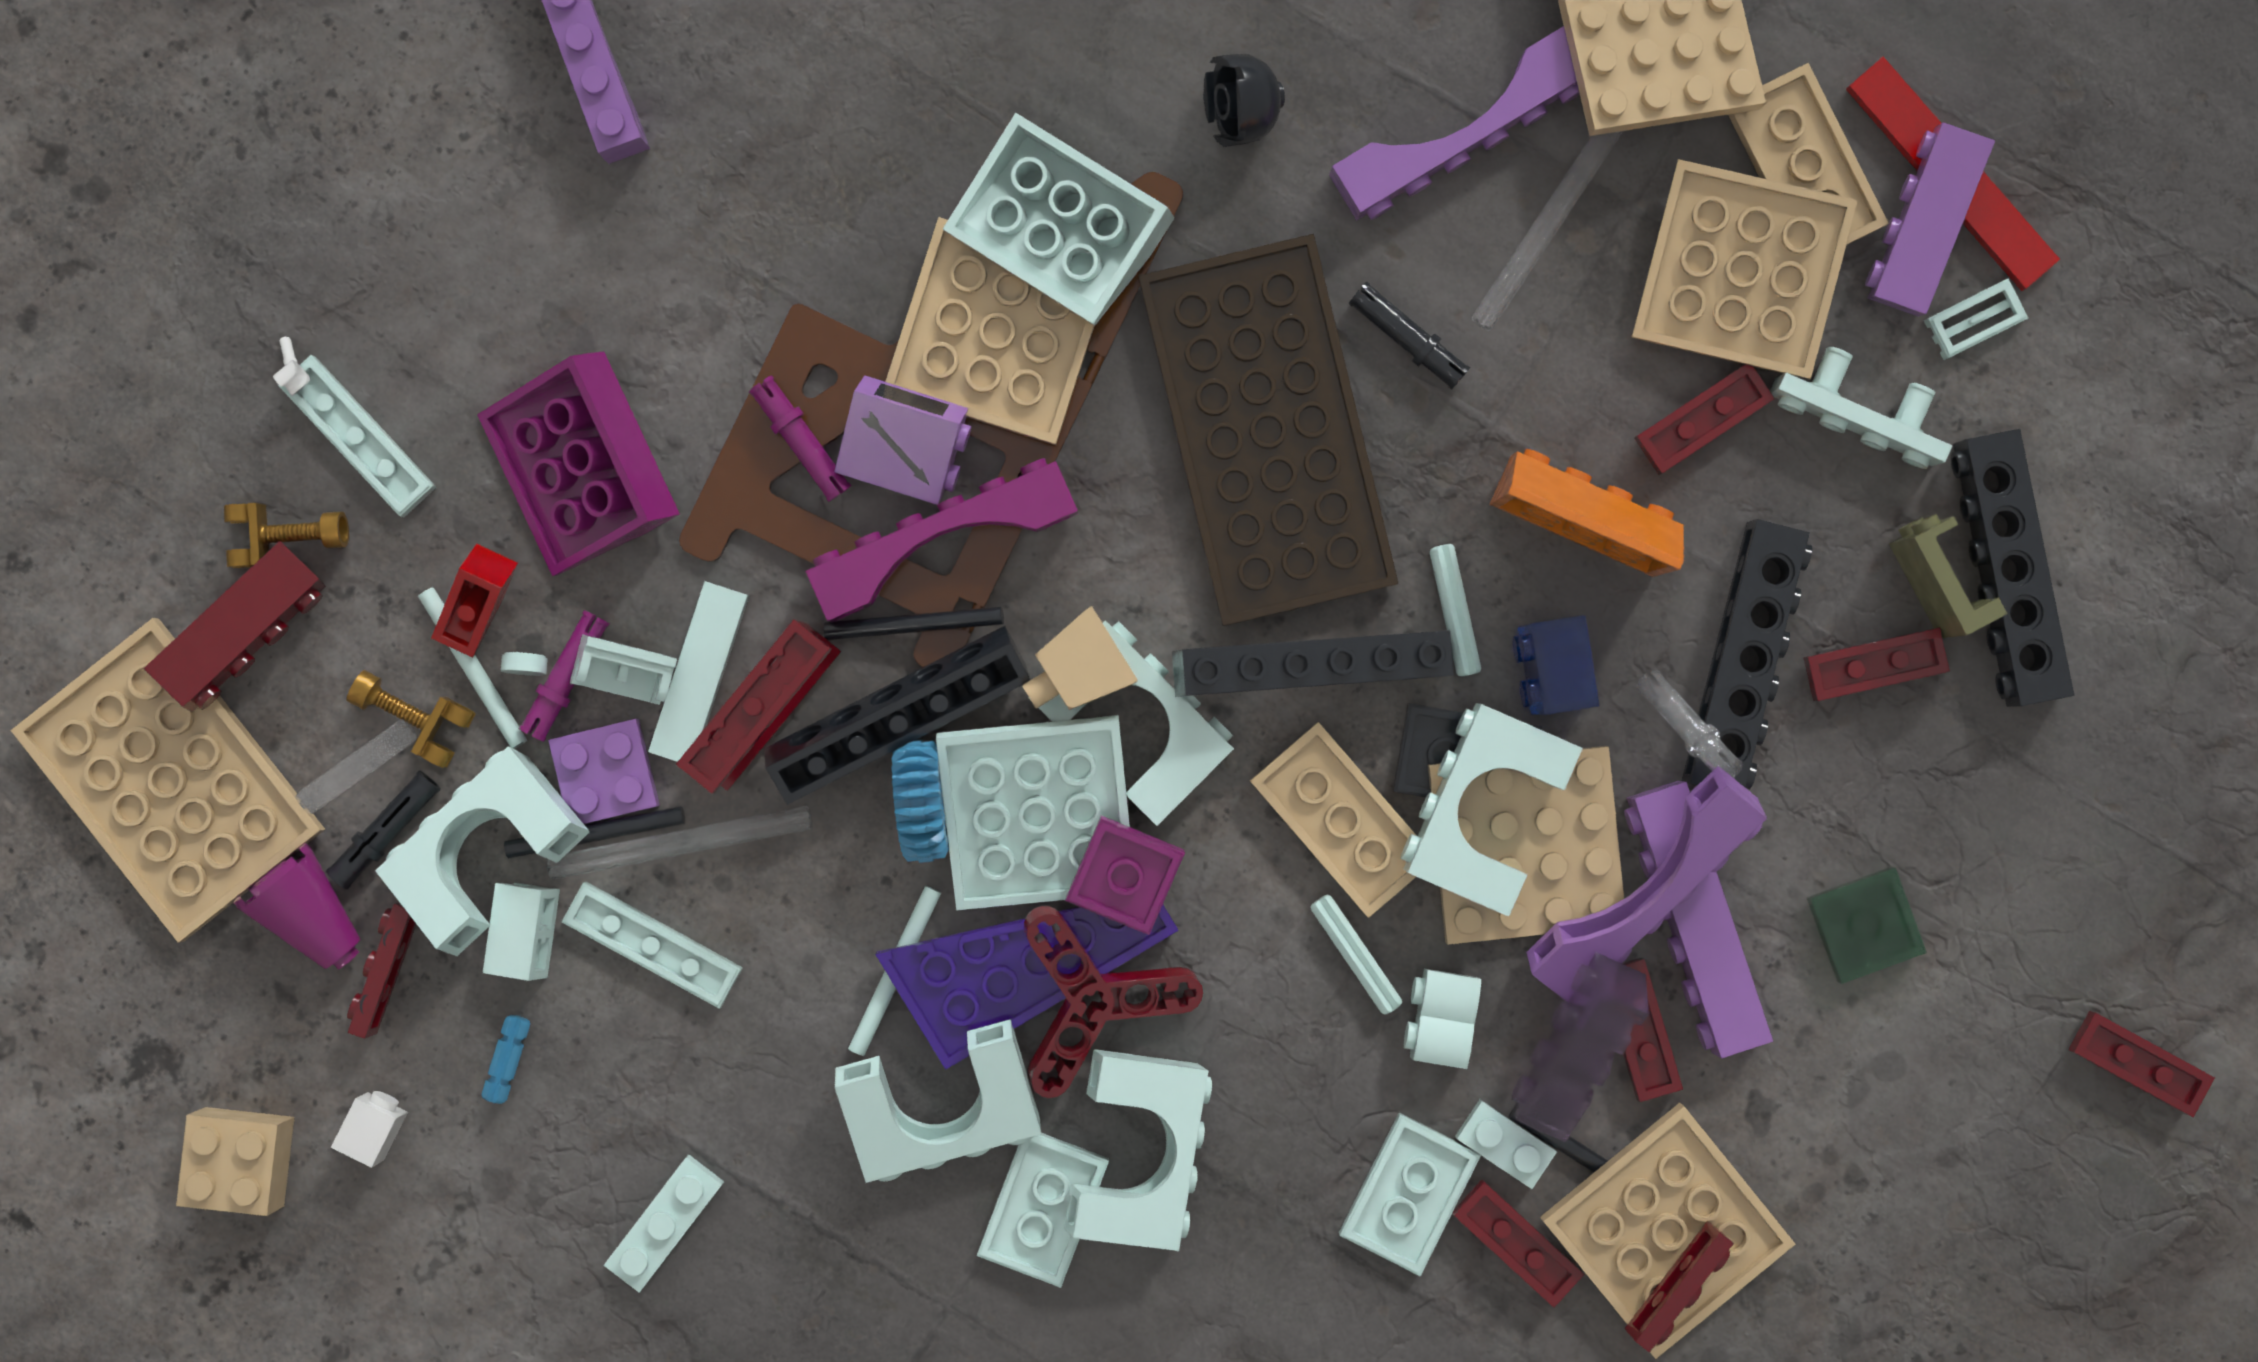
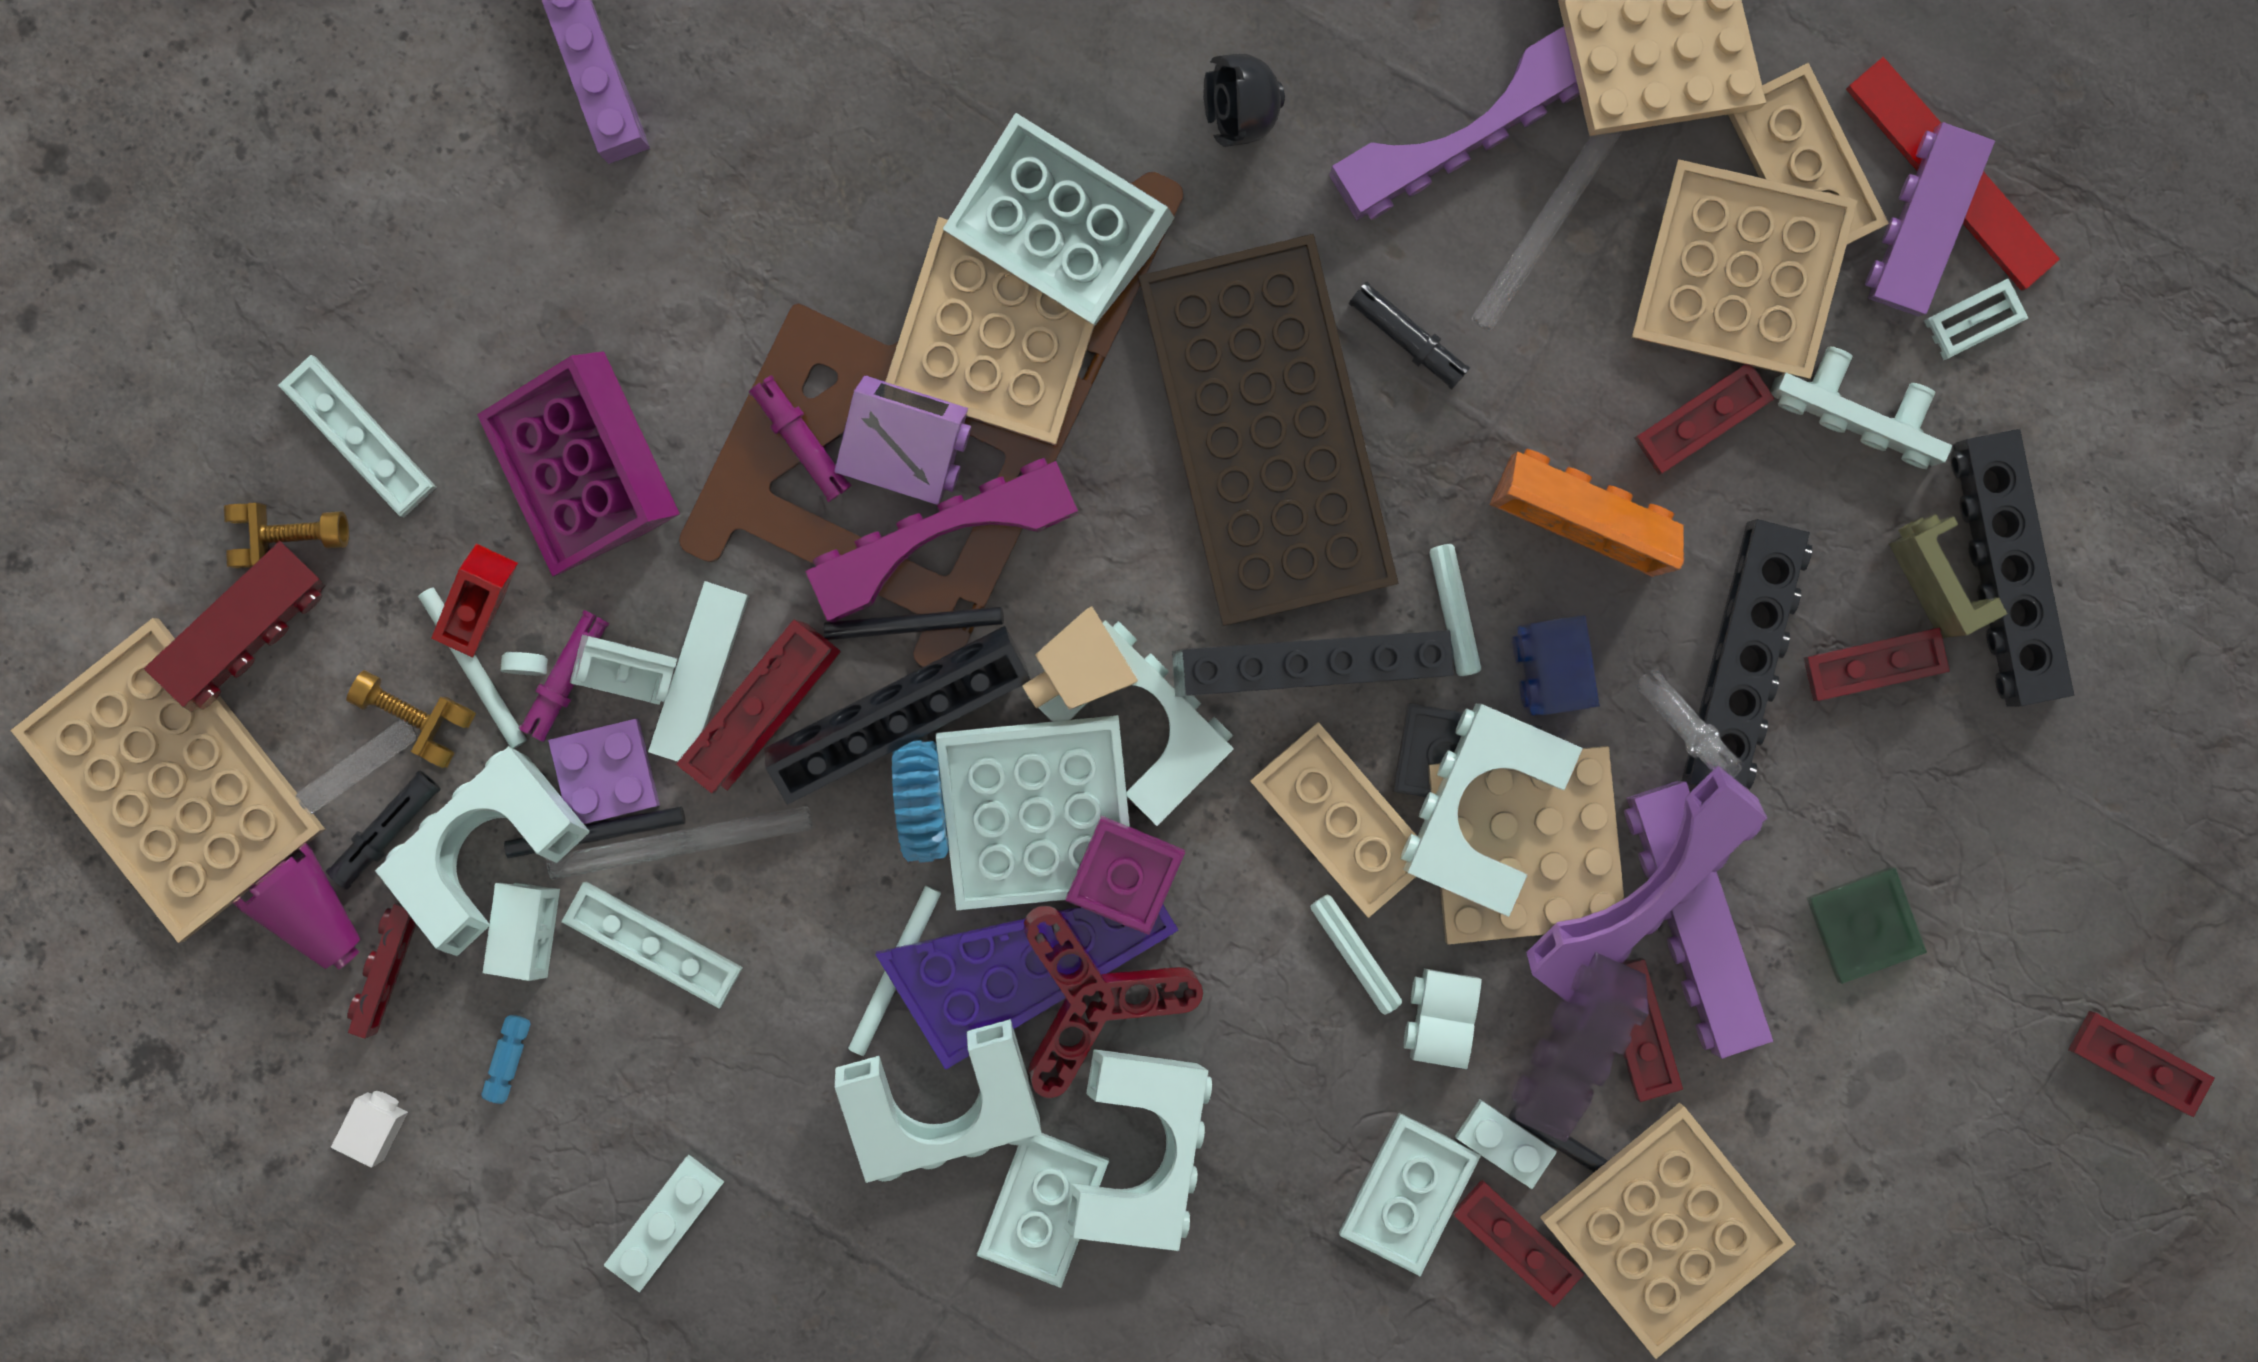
(235, 1161): tan brick -> none
(292, 374): white hand -> none
(1679, 1287): dark red plate -> none

